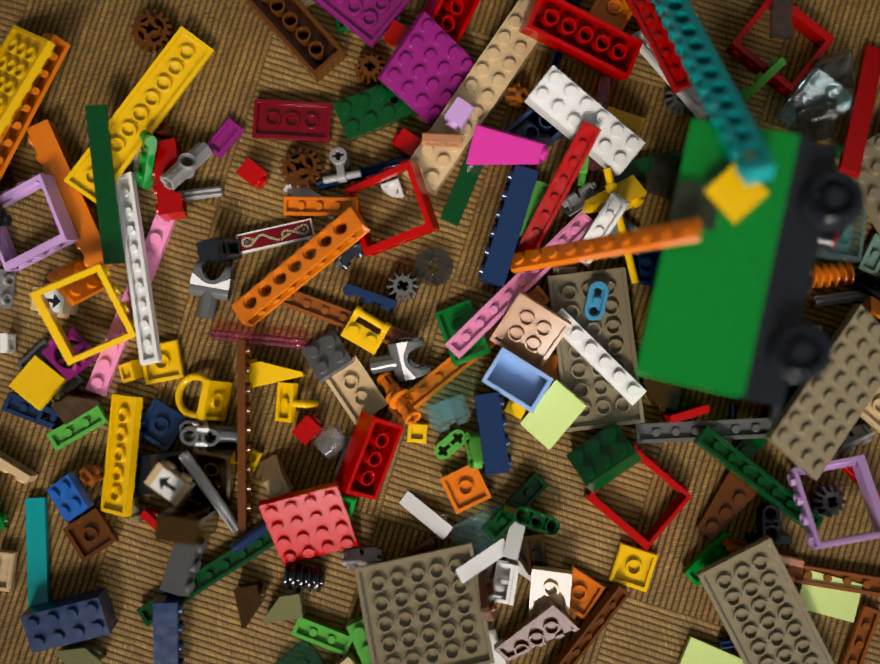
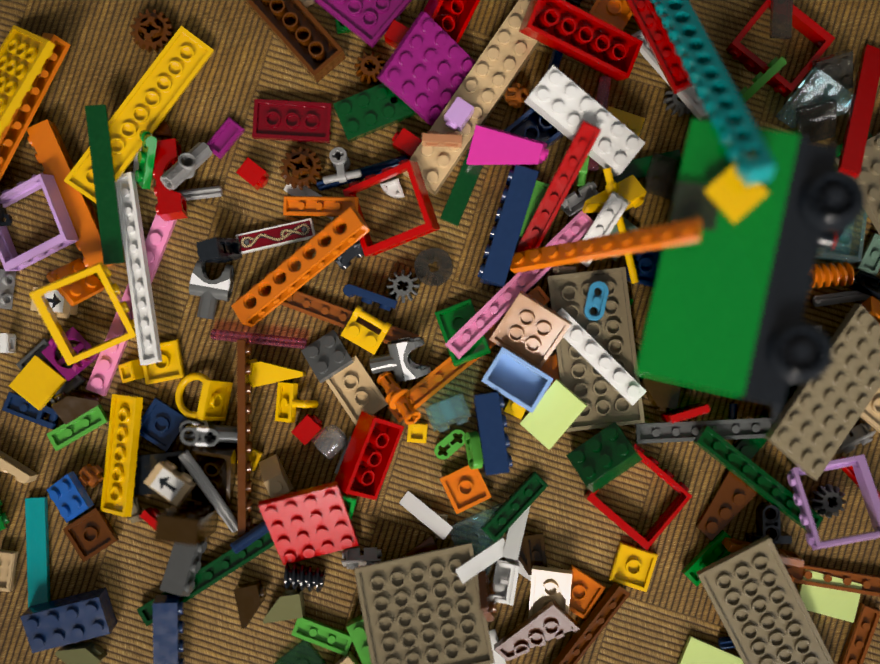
(532, 518): dark green beam -> none

